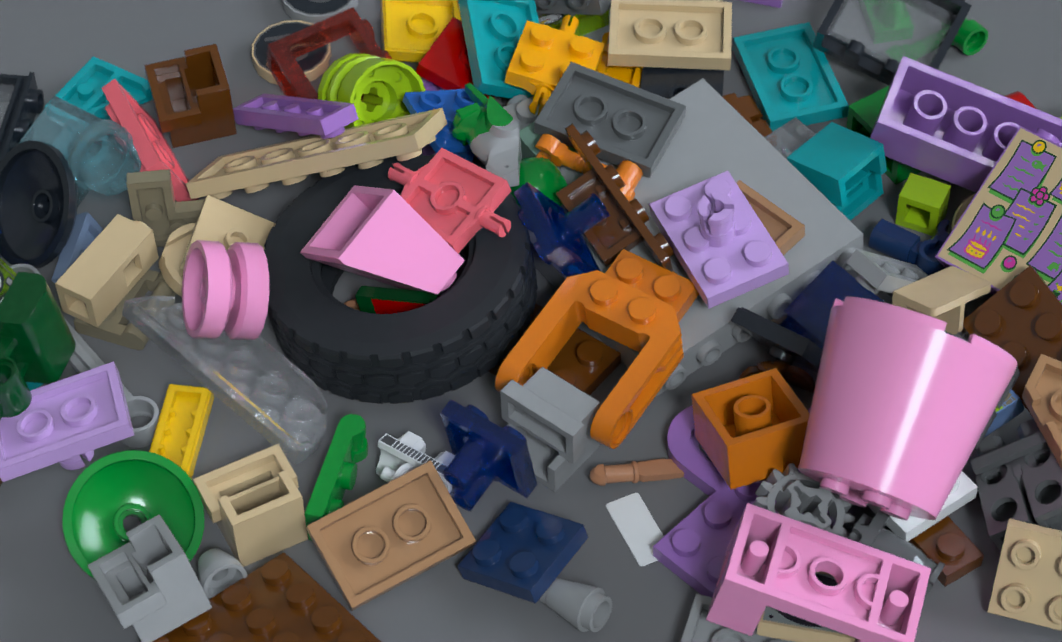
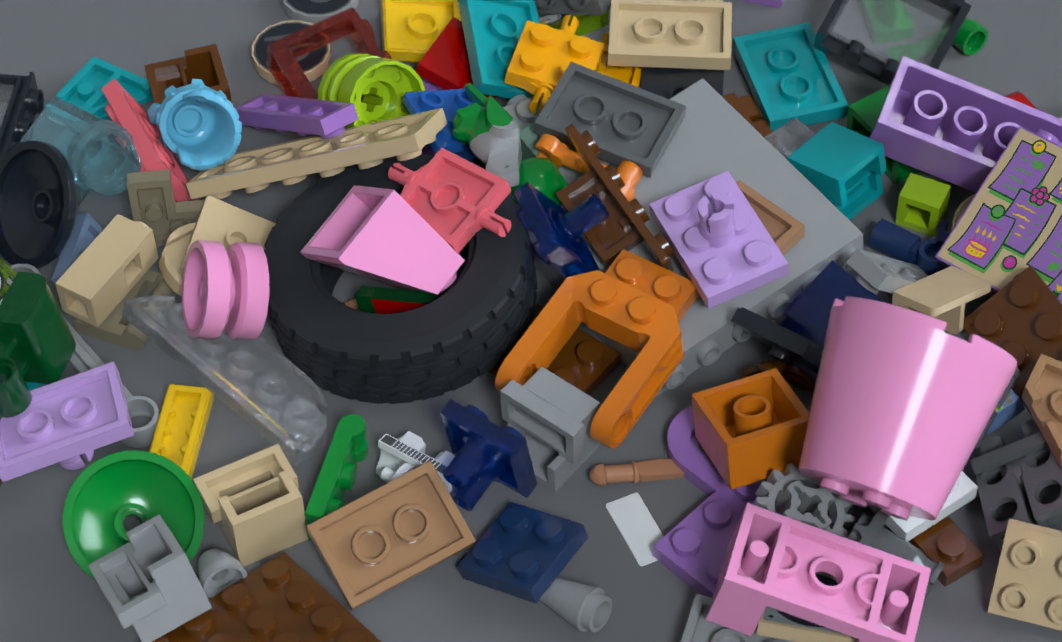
(197, 125): none -> medium azure hair

